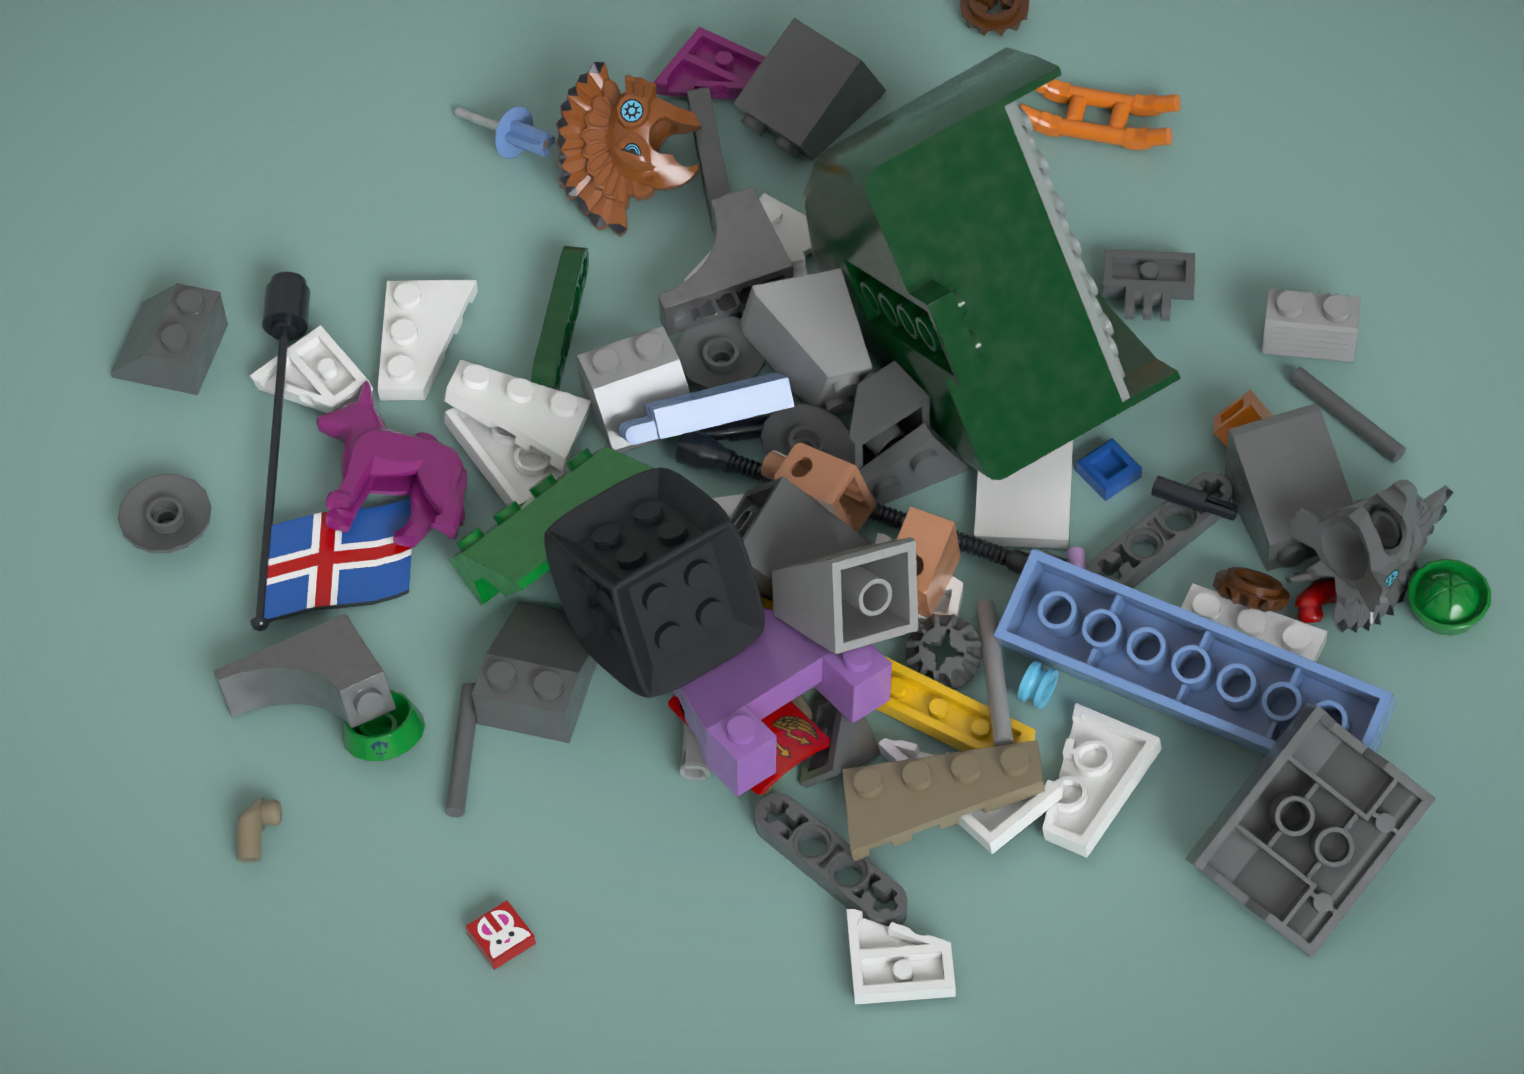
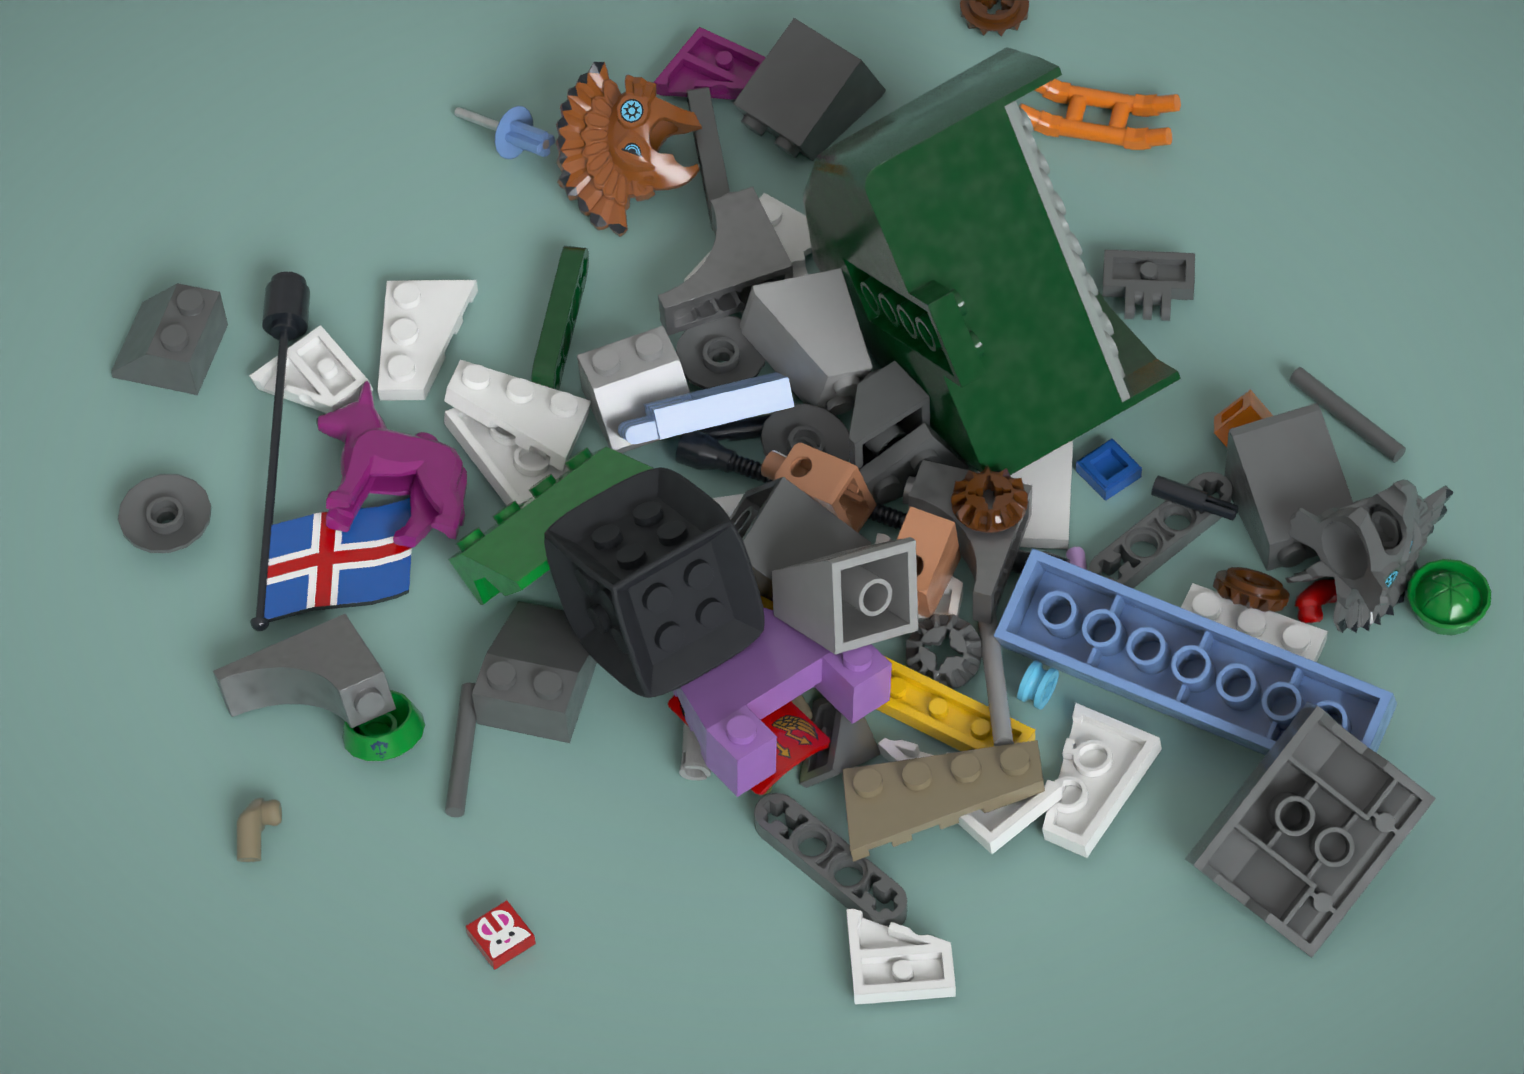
(970, 505): none -> reddish brown gear
(986, 554): none -> flat silver arch
(1311, 325): light grey brick -> none

